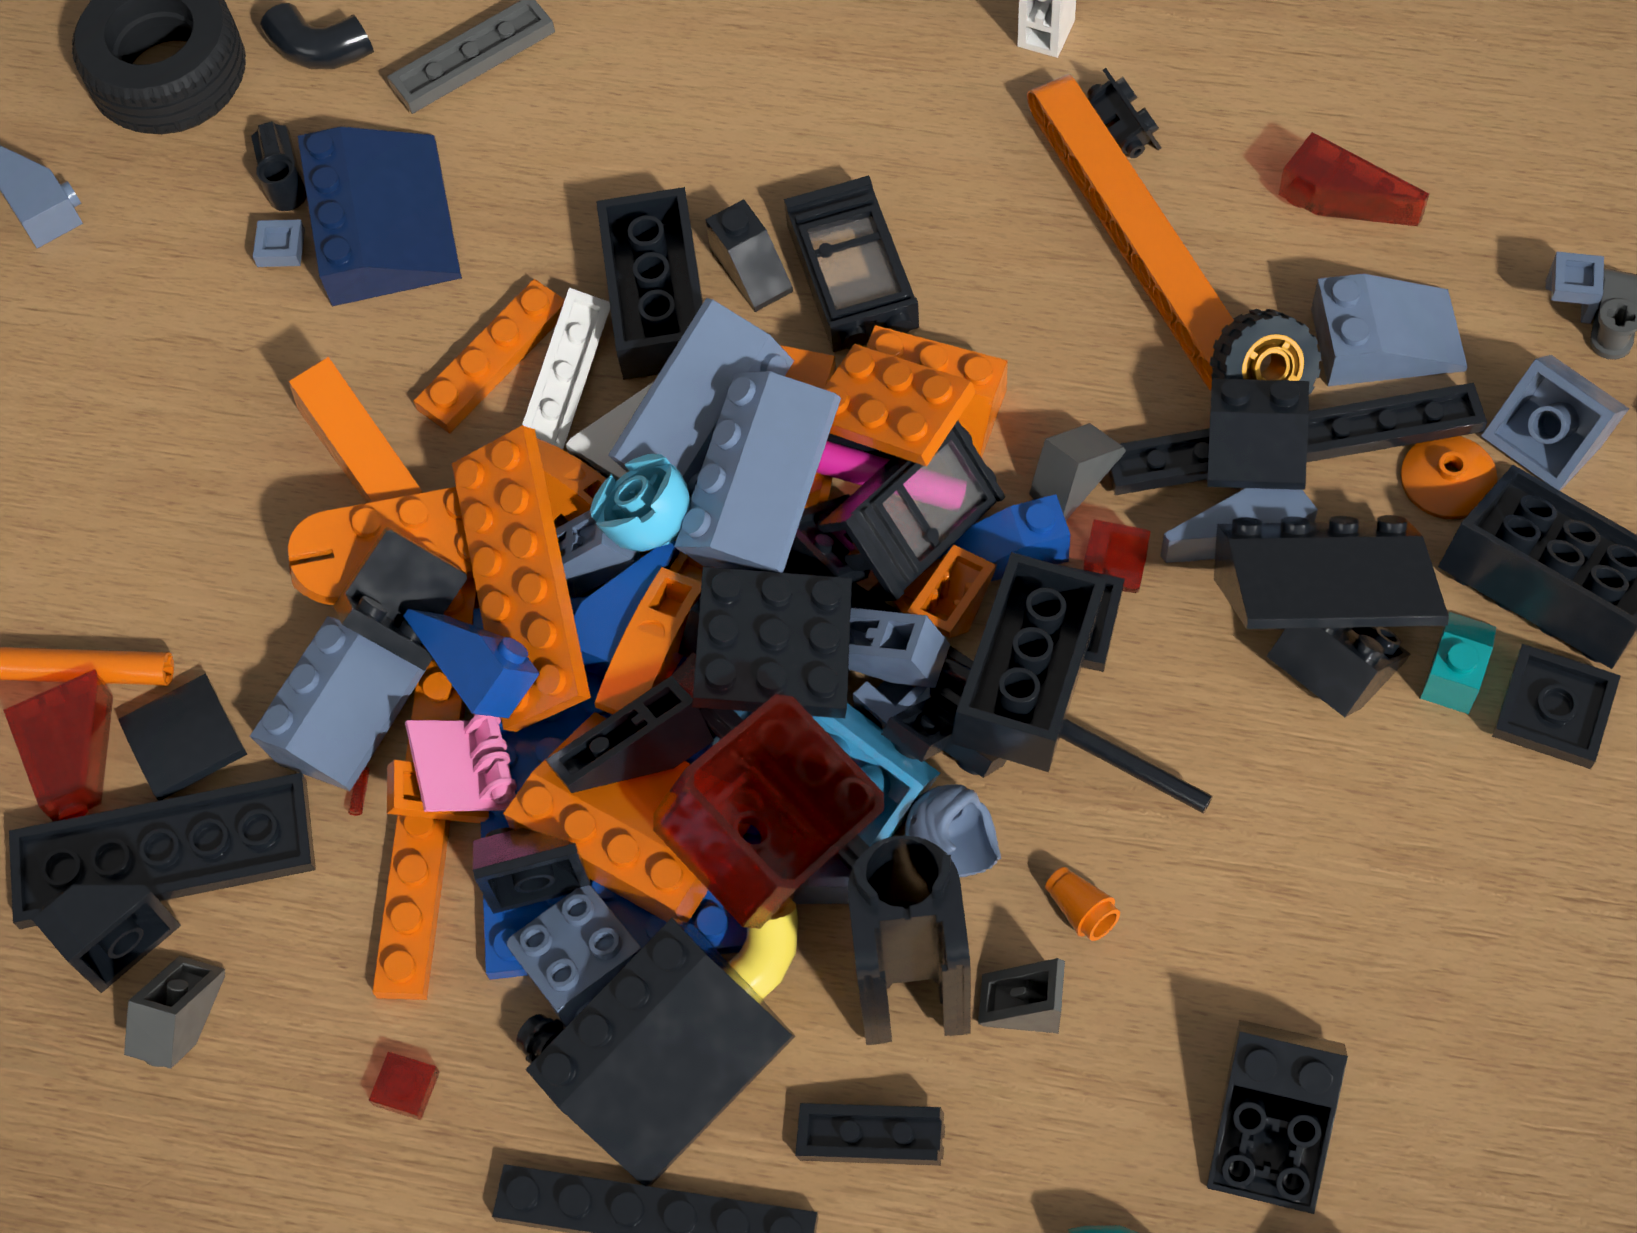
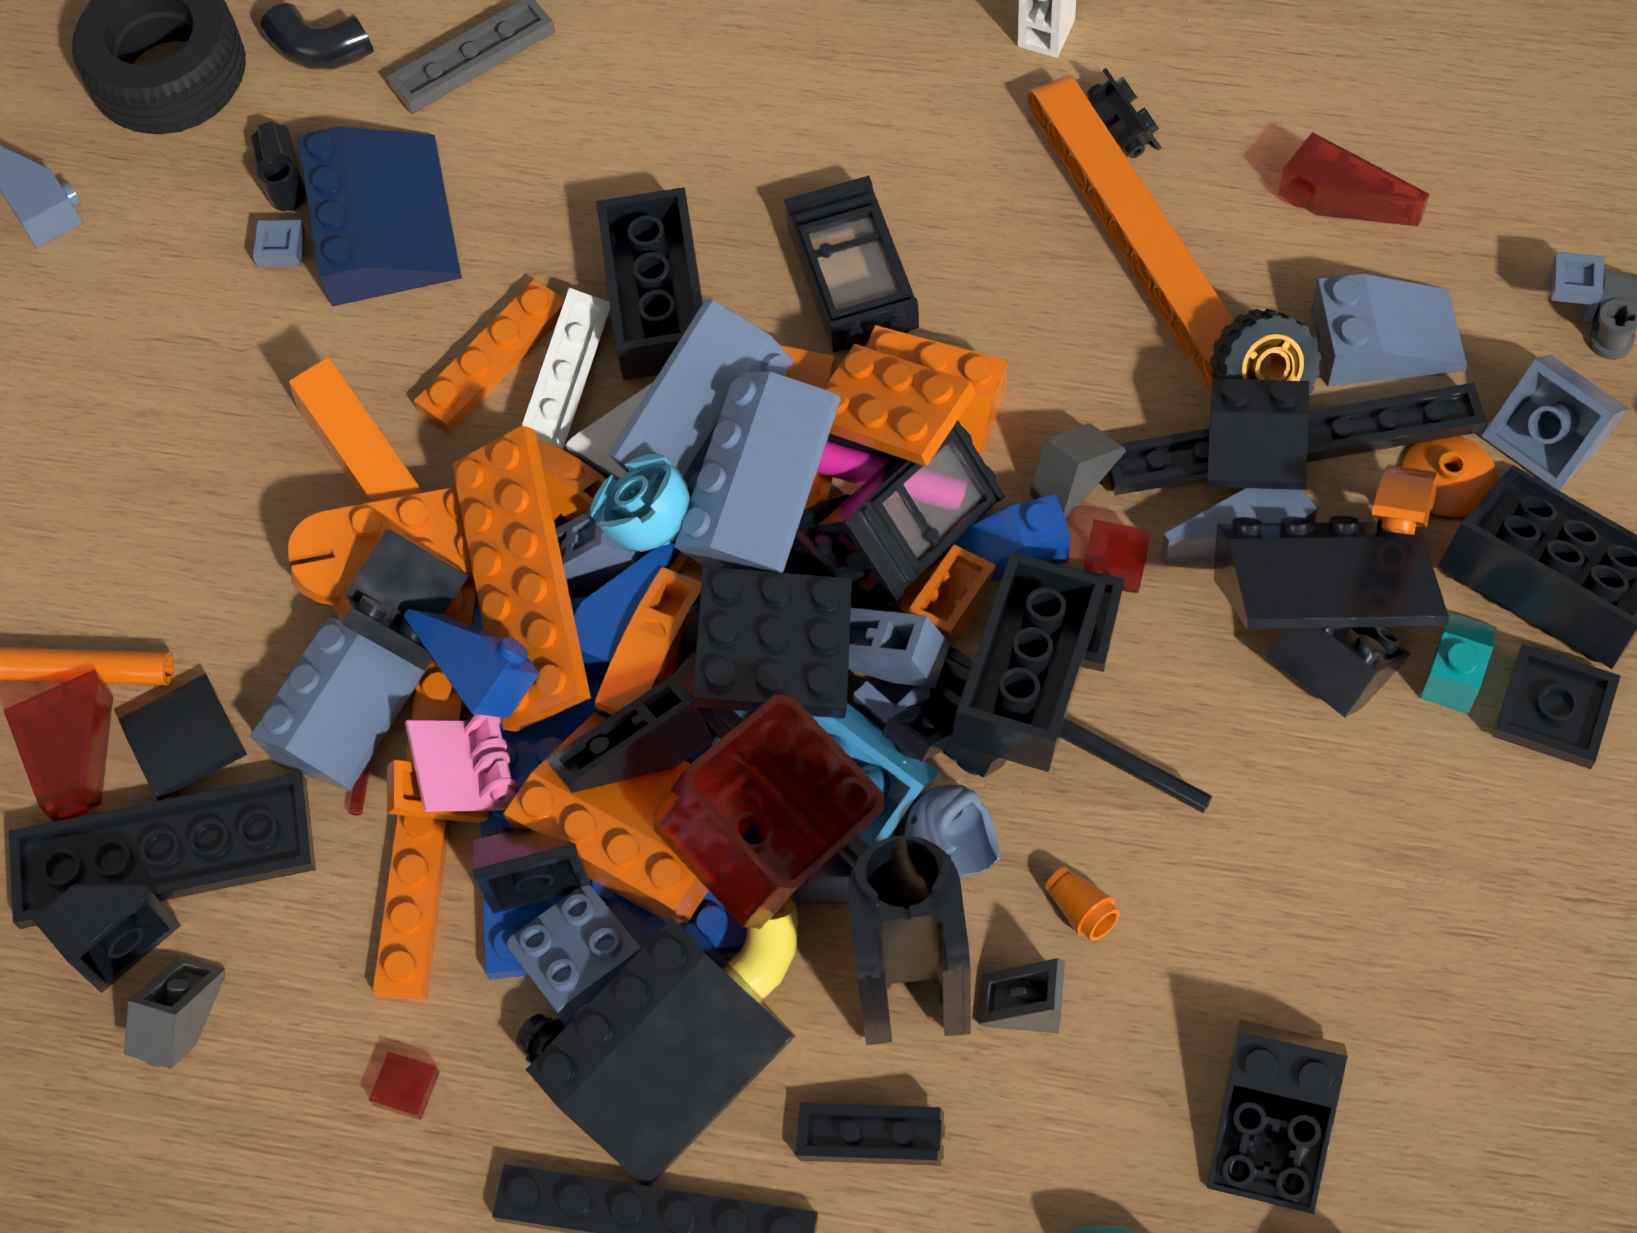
(748, 255): black slope -> none
(1405, 499): none -> orange slope

